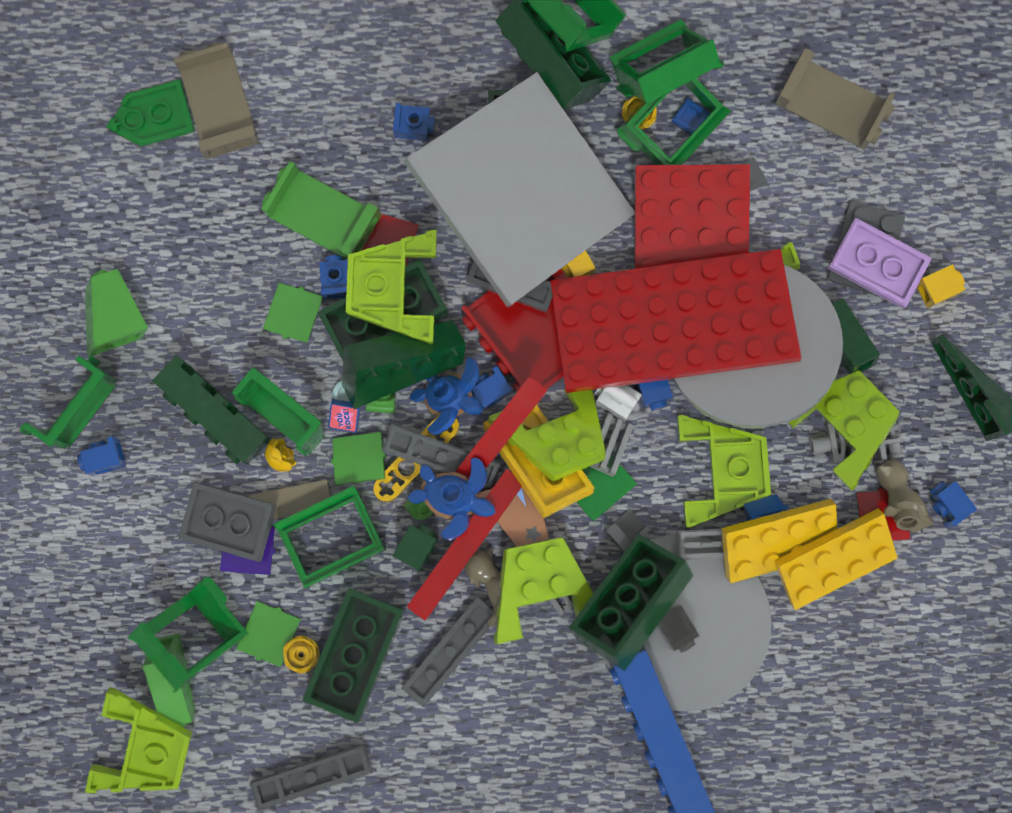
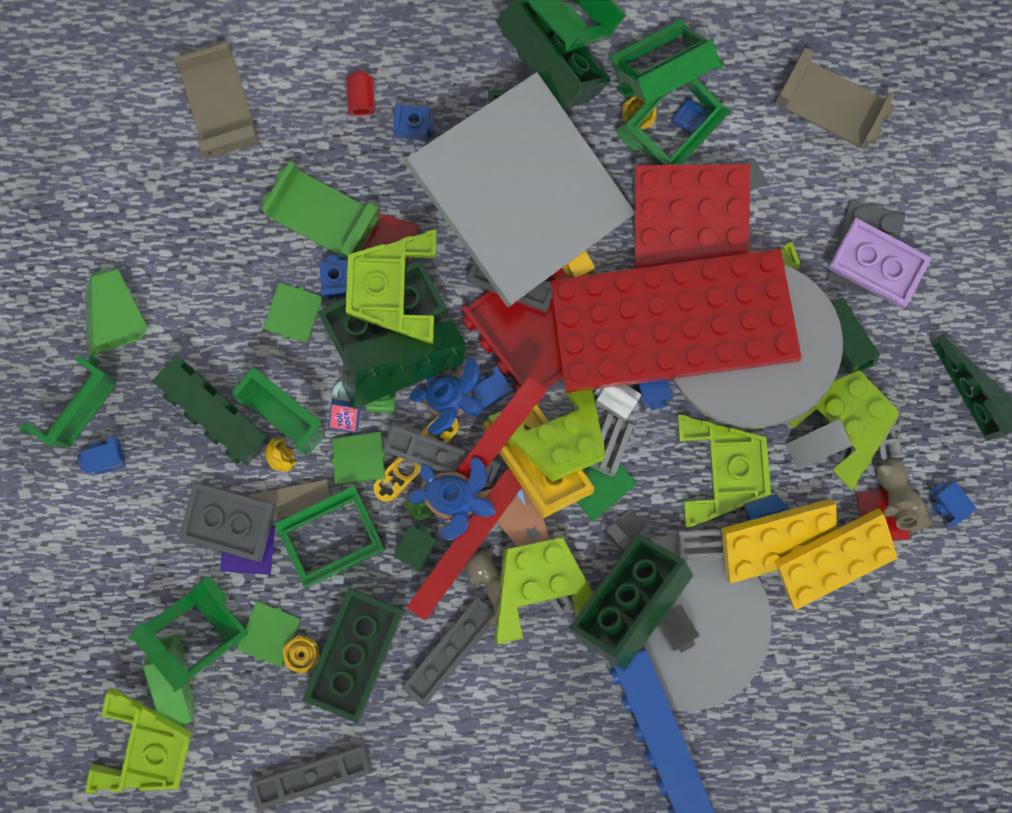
(153, 114): green tile -> none
(360, 94): none -> red brick
(819, 444): none -> light grey slope
(941, 286): yellow brick -> none

